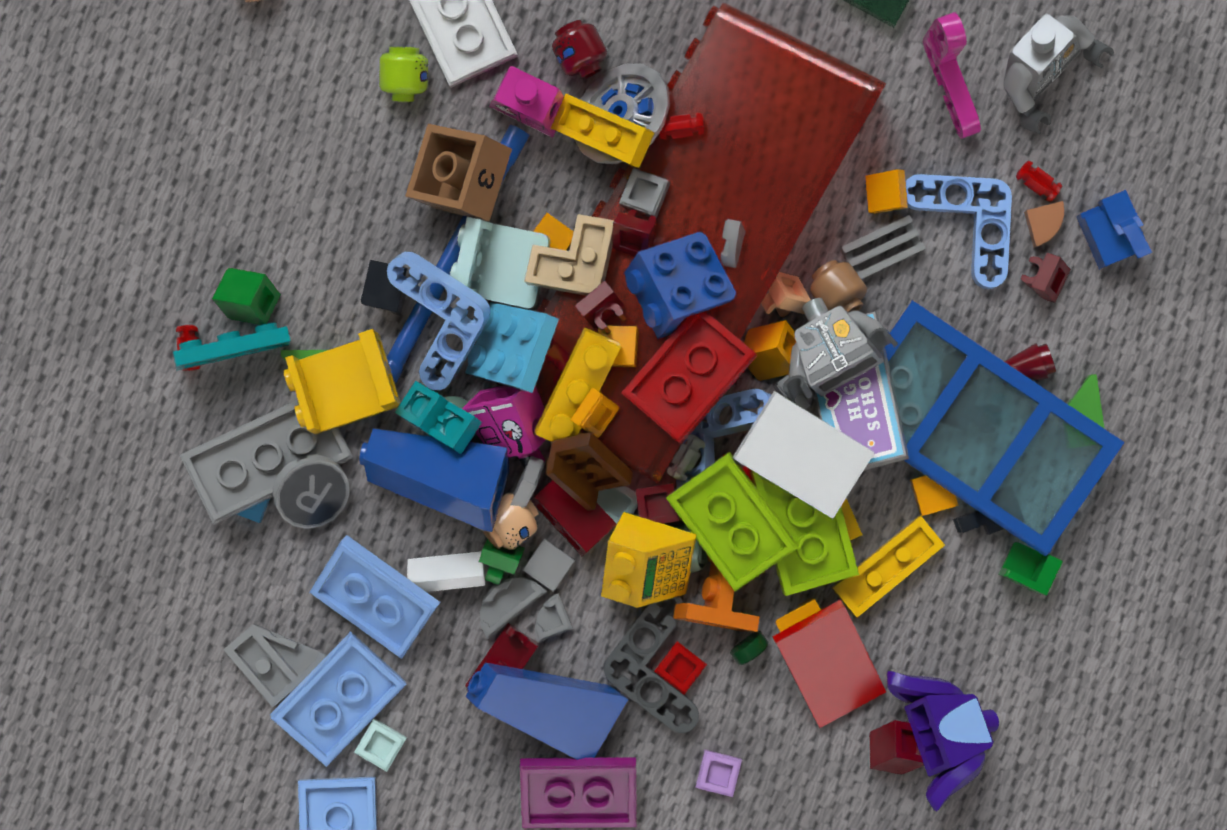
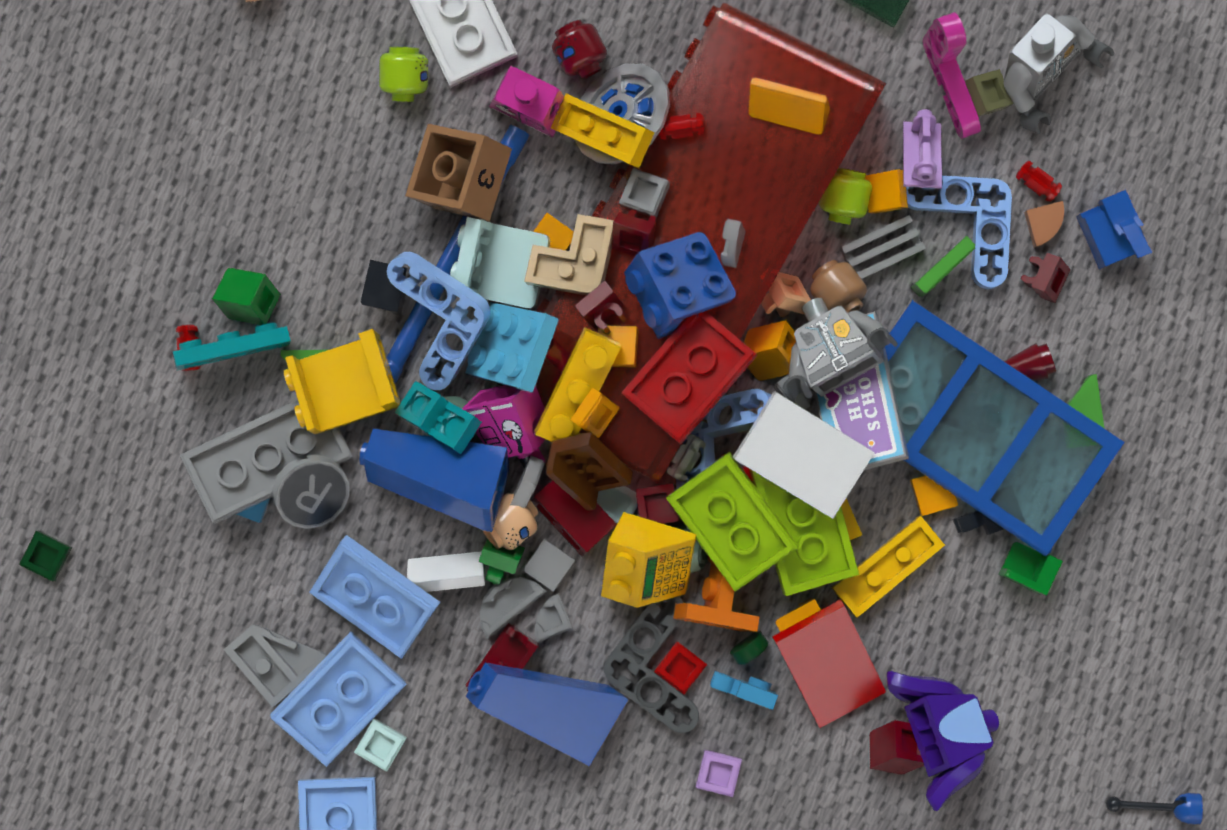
(45, 556): none -> dark green tile
(578, 792): magenta tile -> none
(754, 690): none -> dark azure plate
(788, 106): none -> light orange slope
(846, 196): none -> lime head
(922, 152): none -> lavender hinge
(943, 267): none -> bright green tile
(988, 92): none -> olive tile
(1186, 807): none -> hinge

